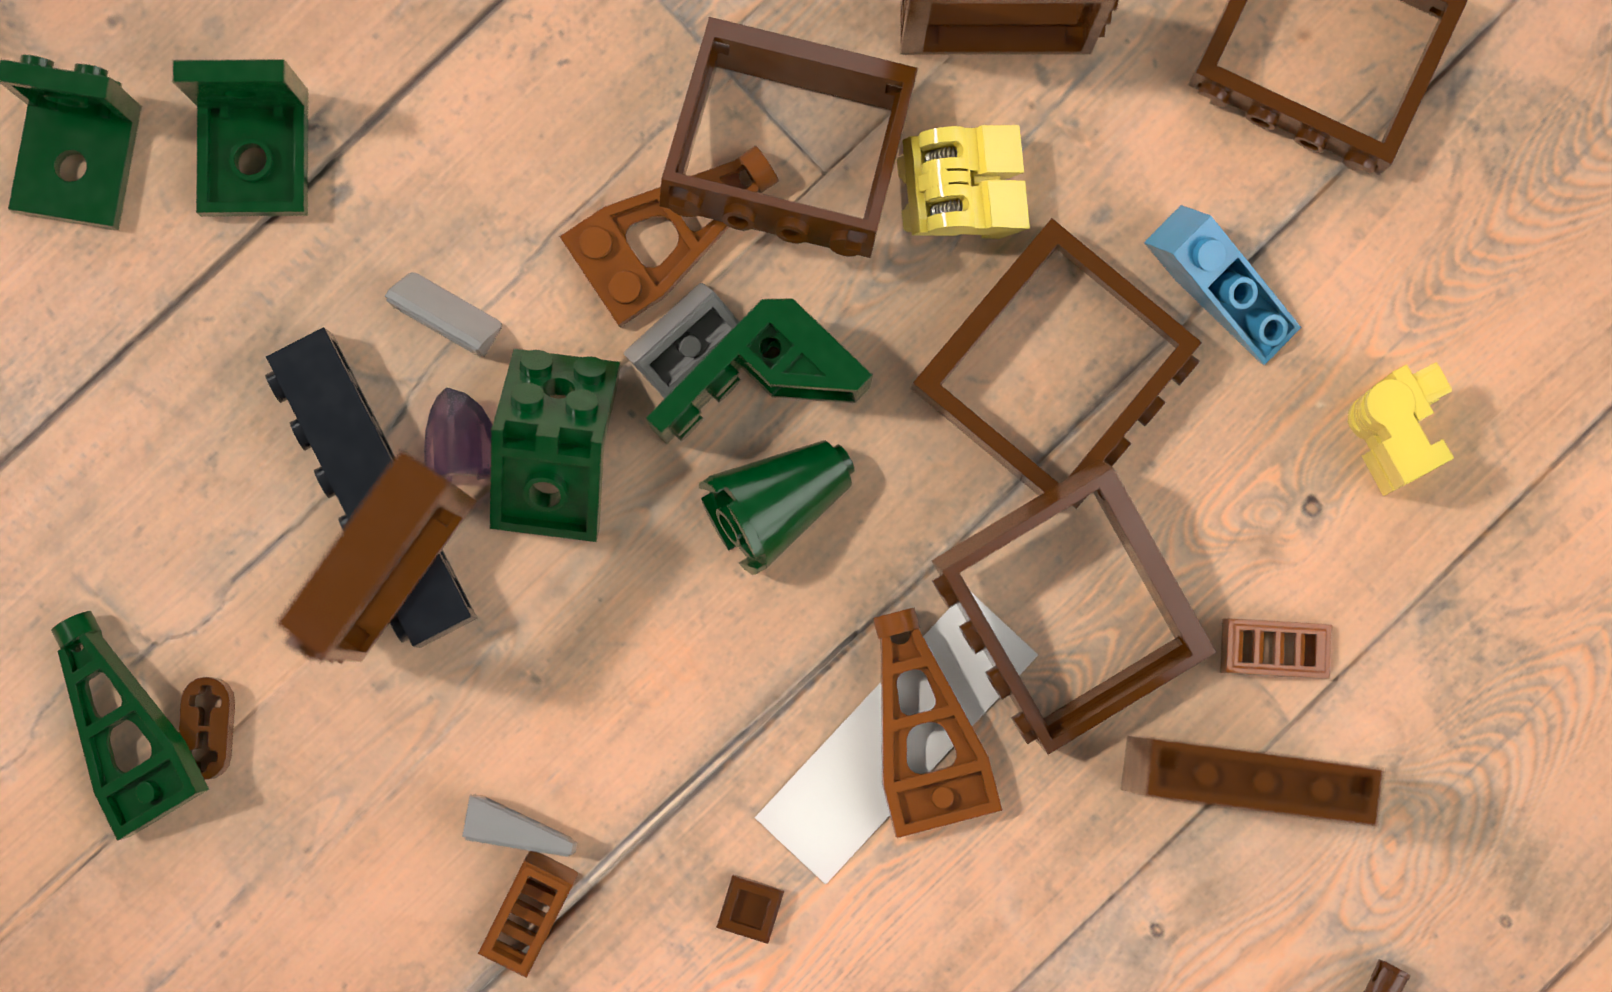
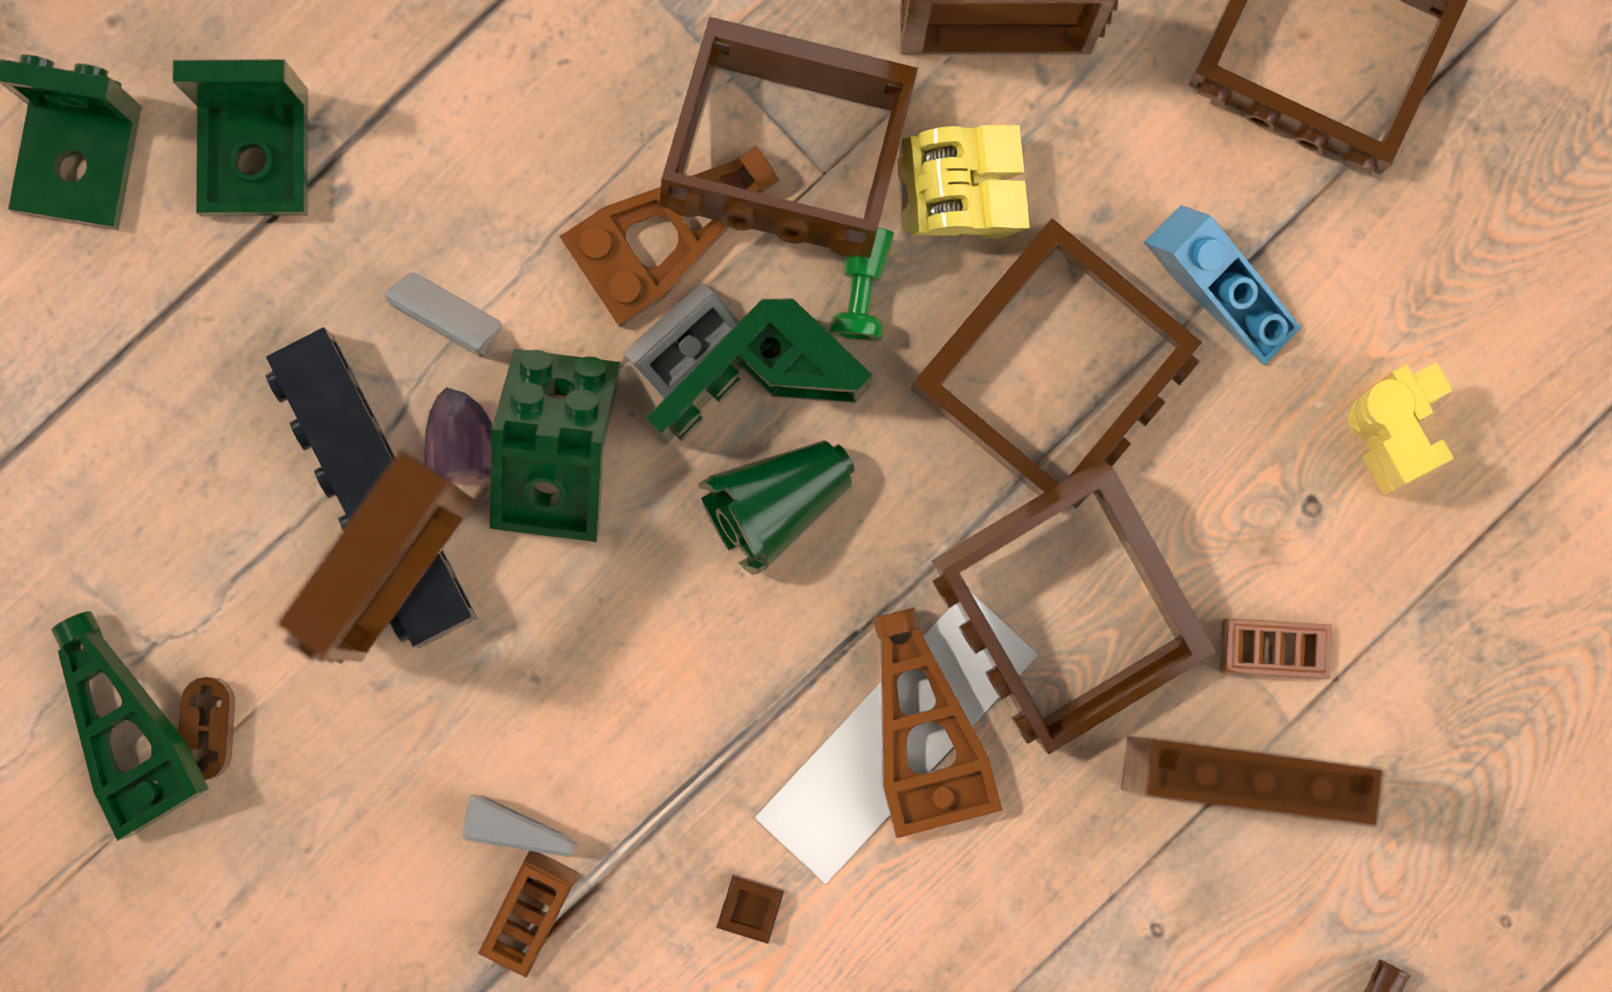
(857, 322): none -> green piece

